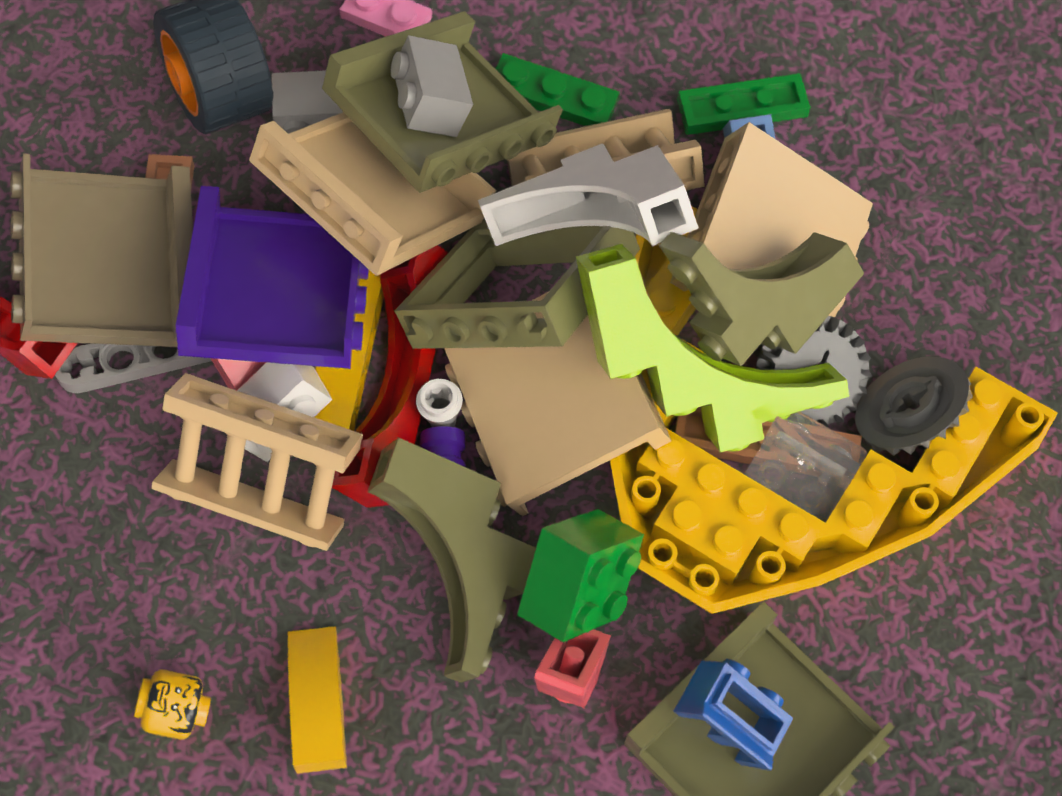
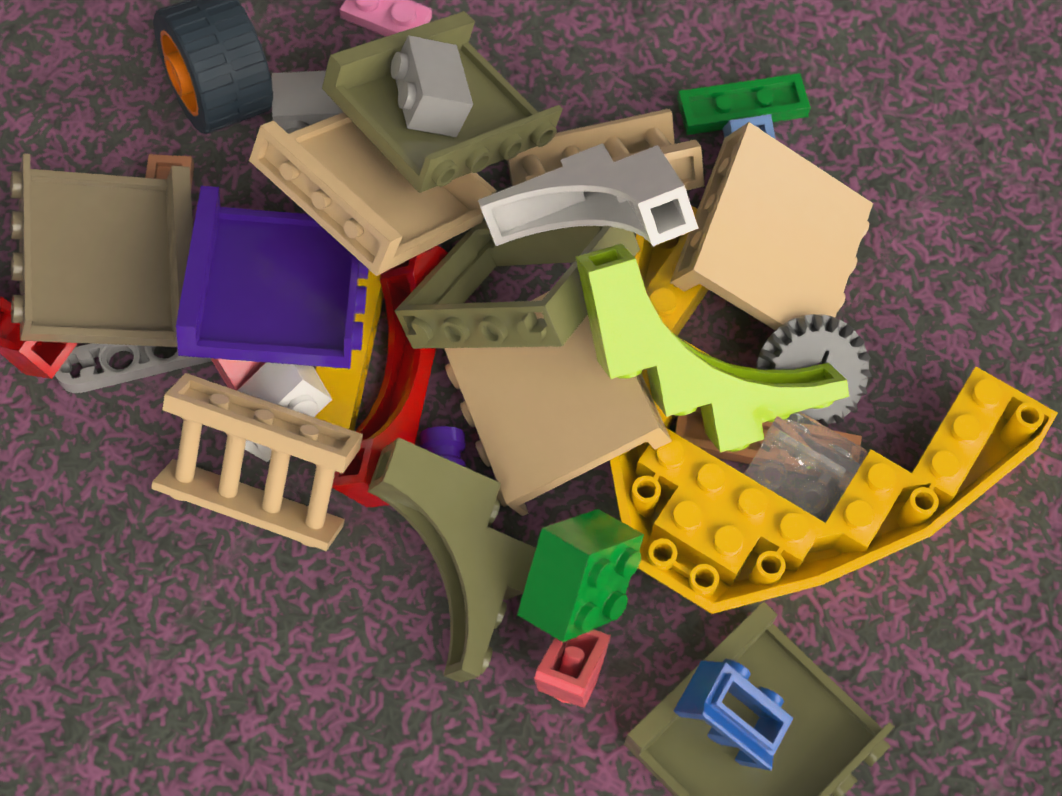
(171, 704): yellow head -> none
(316, 700): yellow slope -> none
(439, 402): white cone -> none
(545, 88): green plate -> none
(764, 304): arch -> none
(927, 381): dark grey gear -> none

